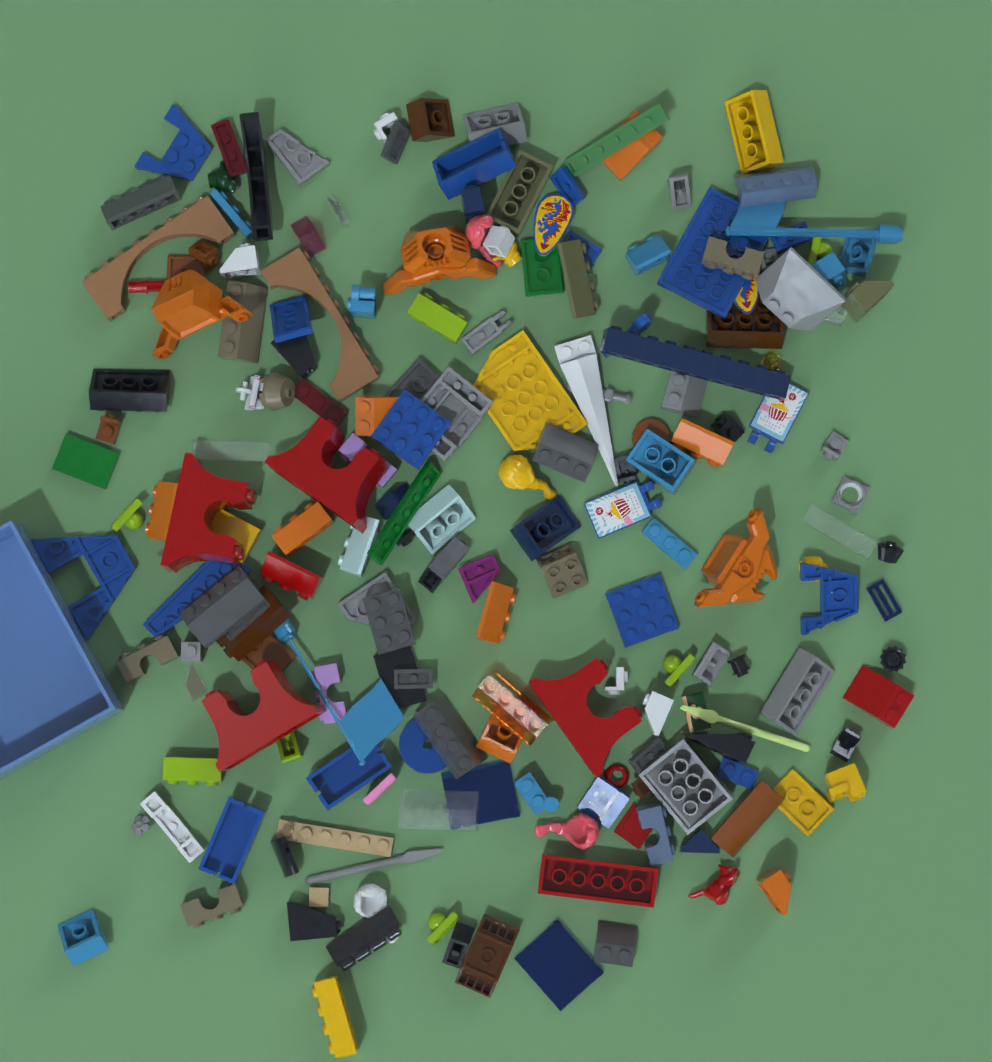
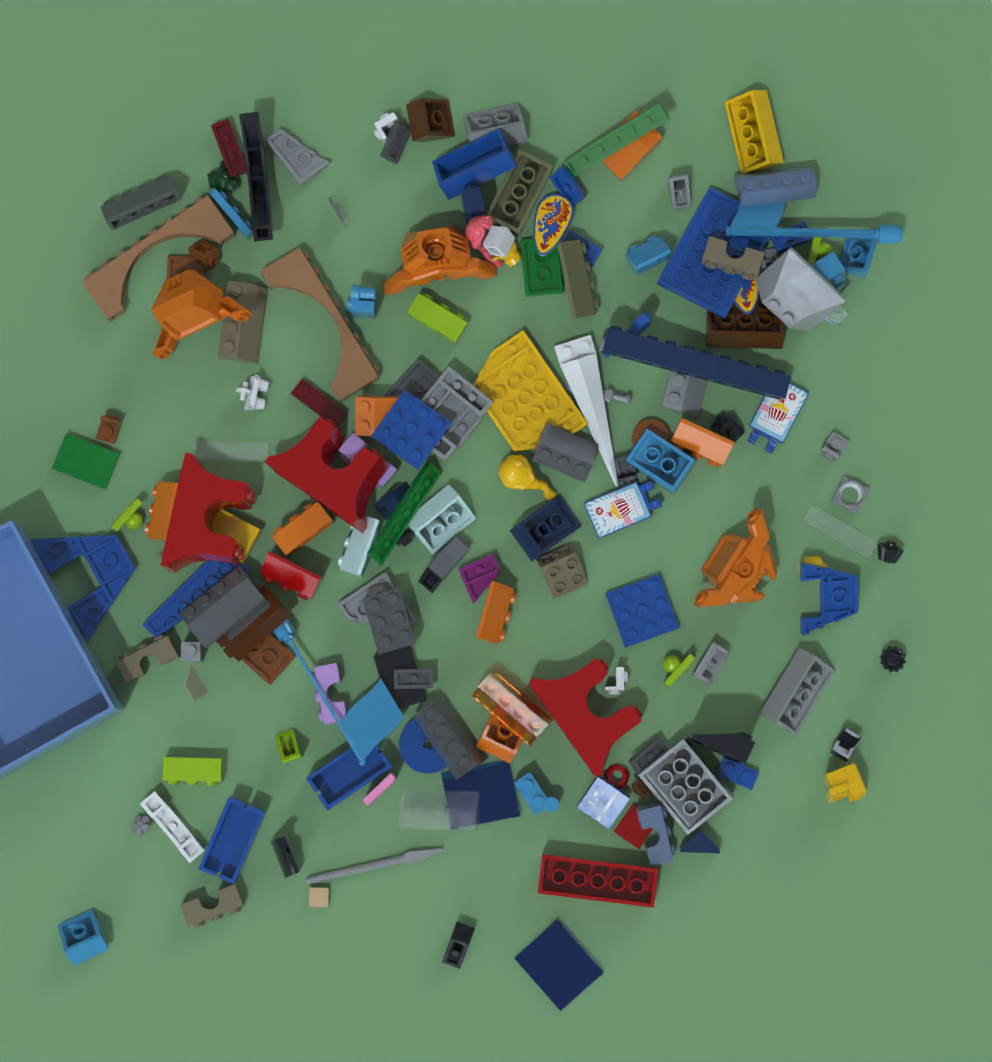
(129, 390): black slope -> none
(144, 286): red axle -> none
(185, 153): blue wing -> none
(241, 263): white slope -> none
(277, 391): dark tan cone -> none
(278, 714): red piece -> none
(290, 318): blue tile -> none
(297, 354): black slope -> none
(308, 236): clear pink slope -> none
(310, 923): black slope -> none
(335, 838): tan plate -> none
(336, 1017): yellow slope -> none
(369, 933): black windscreen -> none
(370, 900): white hair -> none
(441, 926): lime tile -> none
(485, 333): light grey hinge -> none
(487, 956): reddish brown plate -> none
(579, 830): coral hair -> none
(615, 944): dark grey slope -> none
(656, 710): white slope -> none
(669, 543): dark azure plate -> none
(698, 701): dark green piece -> none
(712, 717): yellowish green piece -> none
(718, 889): red animal -> none
(739, 665): black brick -> none
(747, 818): dark orange brick -> none
(771, 361): clear yellow tile -> none
(776, 888): orange slope -> none
(802, 803): yellow tile -> none
(864, 297): olive slope -> none
(877, 604): clear blue tile -> none
(878, 697): red slope -> none

